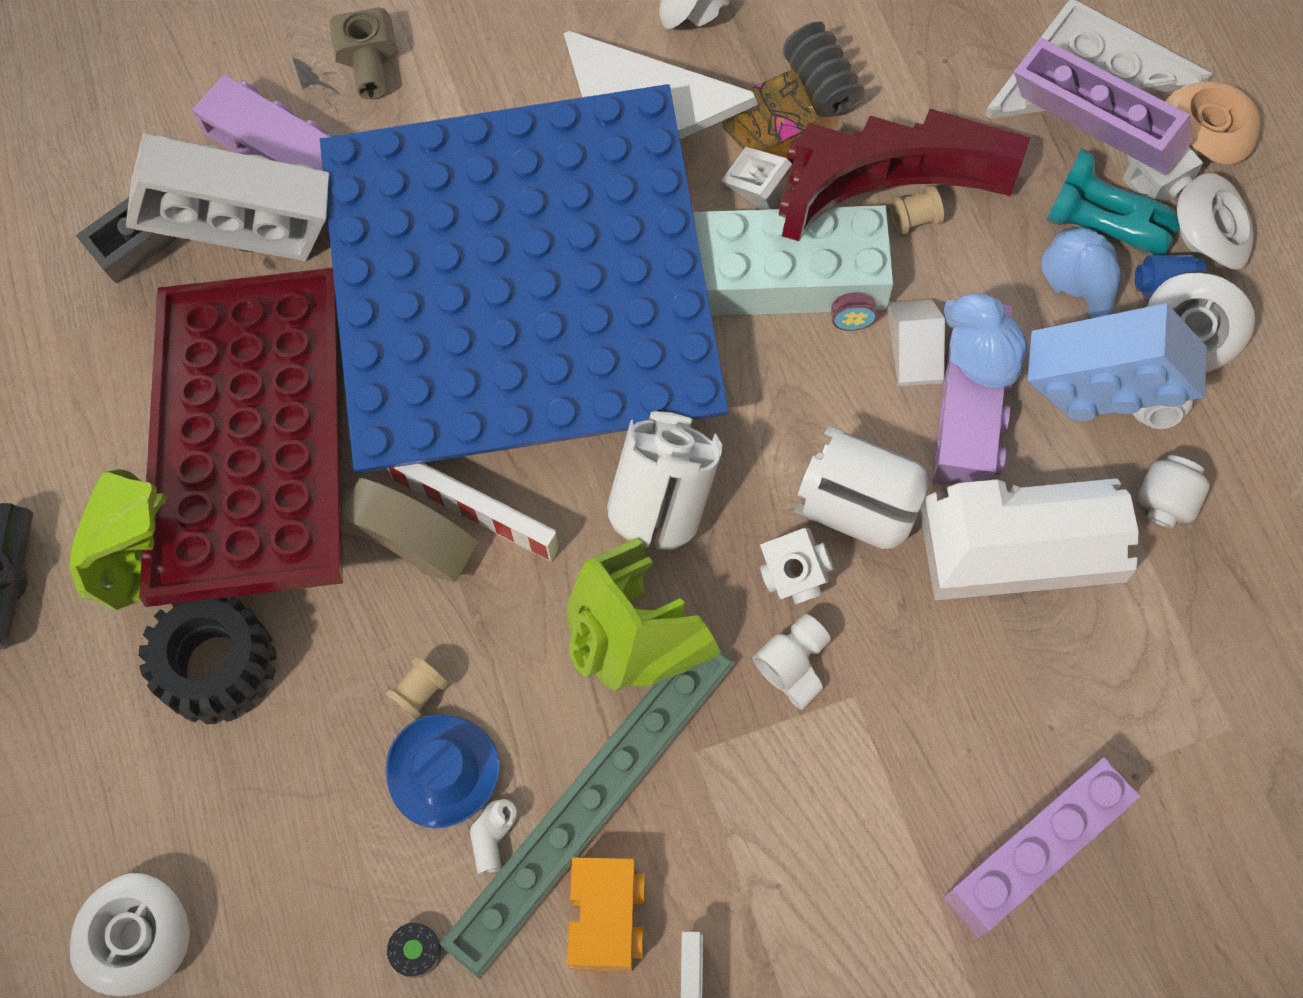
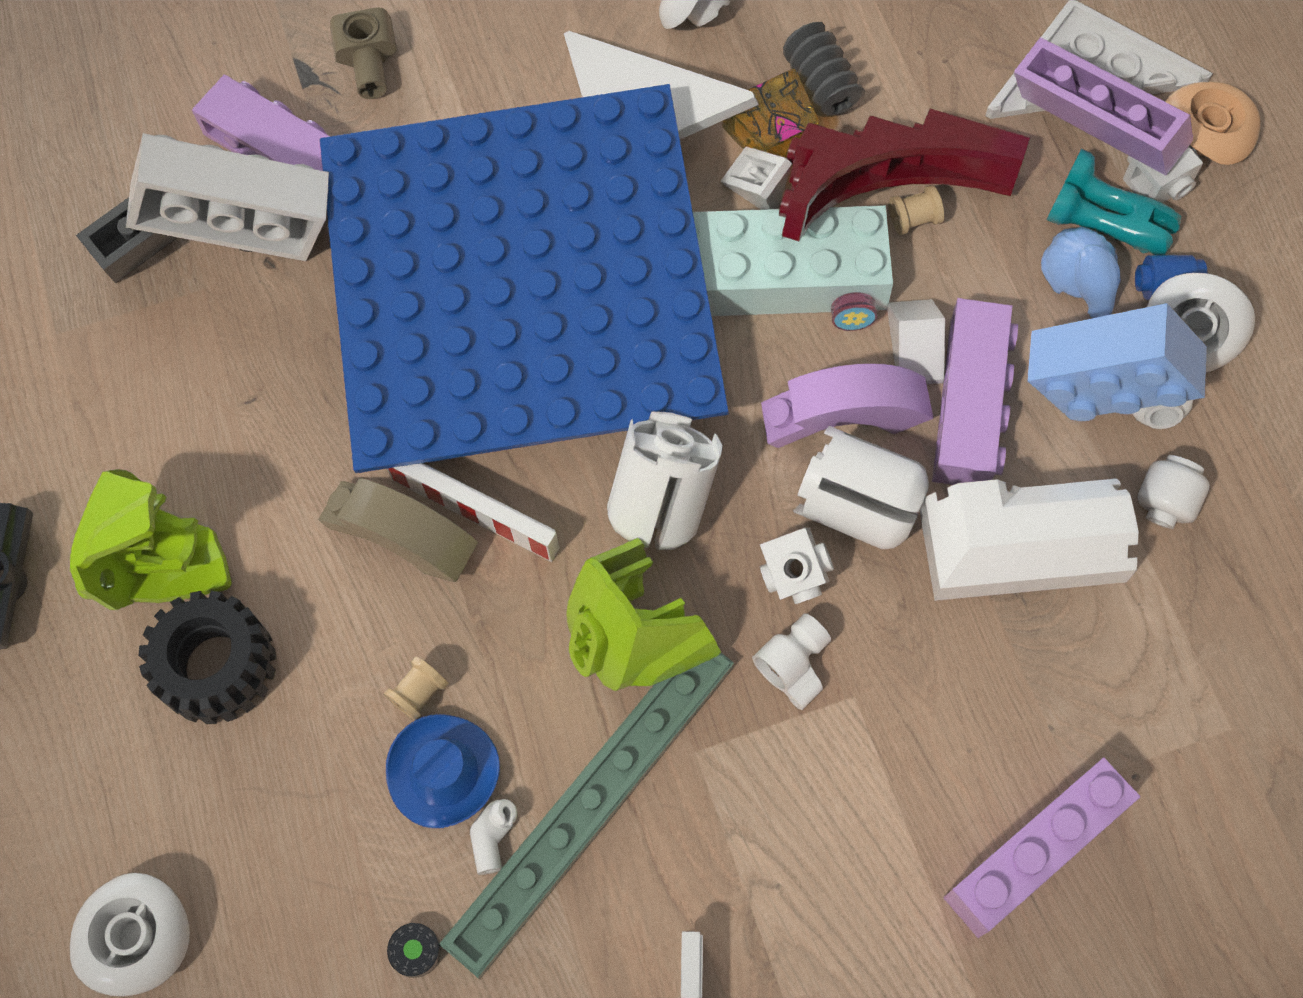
(245, 439): dark red plate -> none
(606, 930): light orange brick -> none
(847, 395): none -> lavender arch
(985, 340): light blue hair -> none
(1215, 221): white hat -> none

